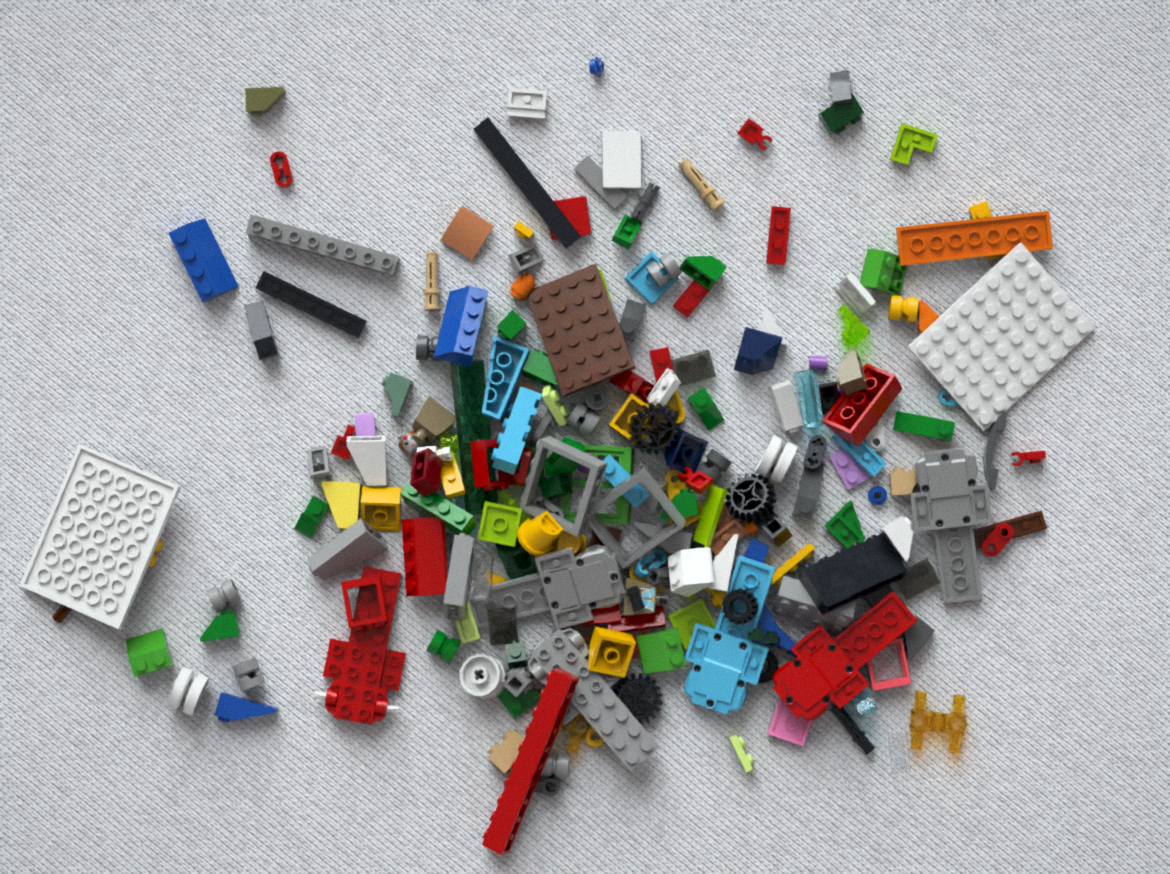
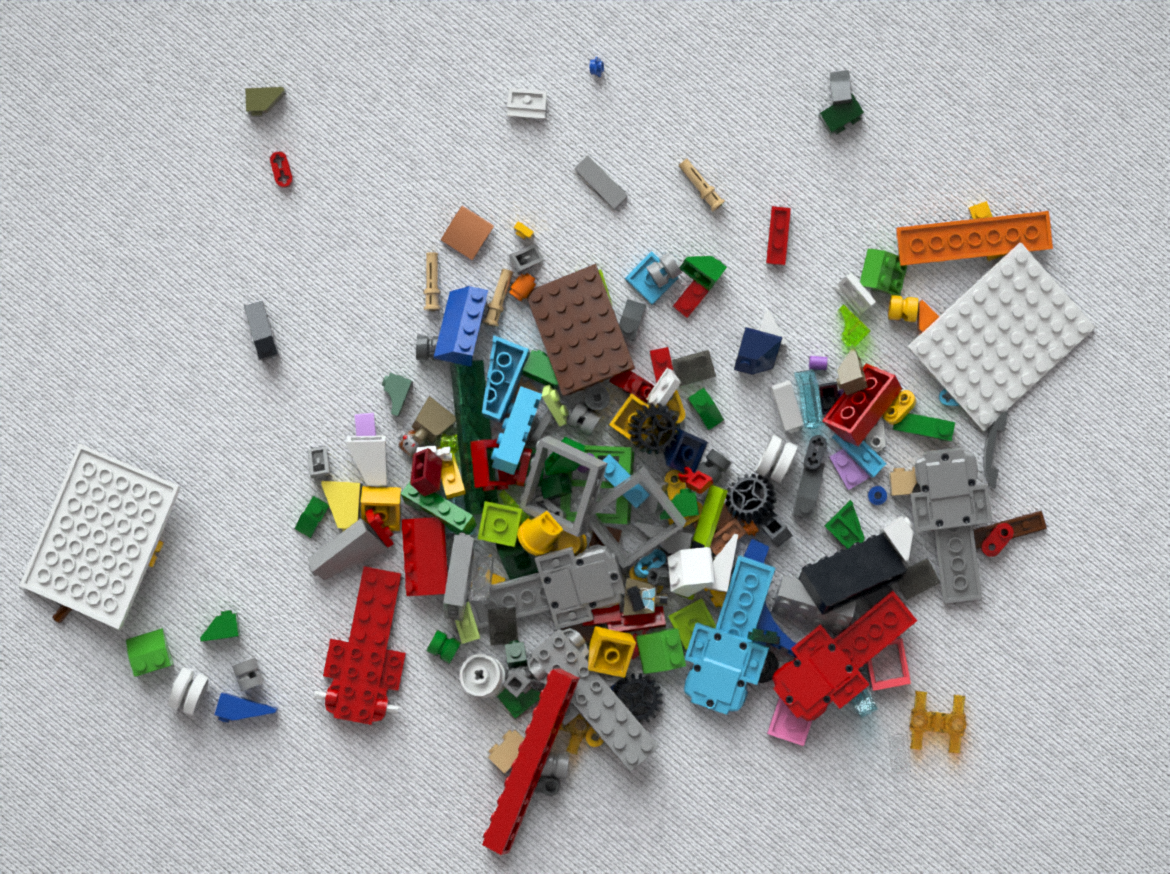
(203, 260): blue slope -> none
(224, 595): light grey wheel -> none
(311, 304): black plate -> none
(322, 245): light grey brick -> none
(340, 446): red plate -> none
(359, 583): red window -> none
(376, 522): none -> red plate
(496, 306): none -> tan pin
(511, 326): green brick -> none
(527, 183): black tile -> none
(577, 213): red slope -> none
(621, 160): white tile -> none
(626, 231): green slope -> none
(645, 201): dark grey pin -> none
(736, 617): black tyre -> none
(738, 745): yellowish green plate -> none
(752, 132): red plate -> none
(791, 564): yellow plate -> none
(867, 747): black pin -> none
(900, 407): none -> yellow plate
(910, 138): lime plate -> none
(916, 637): dark grey slope -> none
(1034, 457): red plate -> none

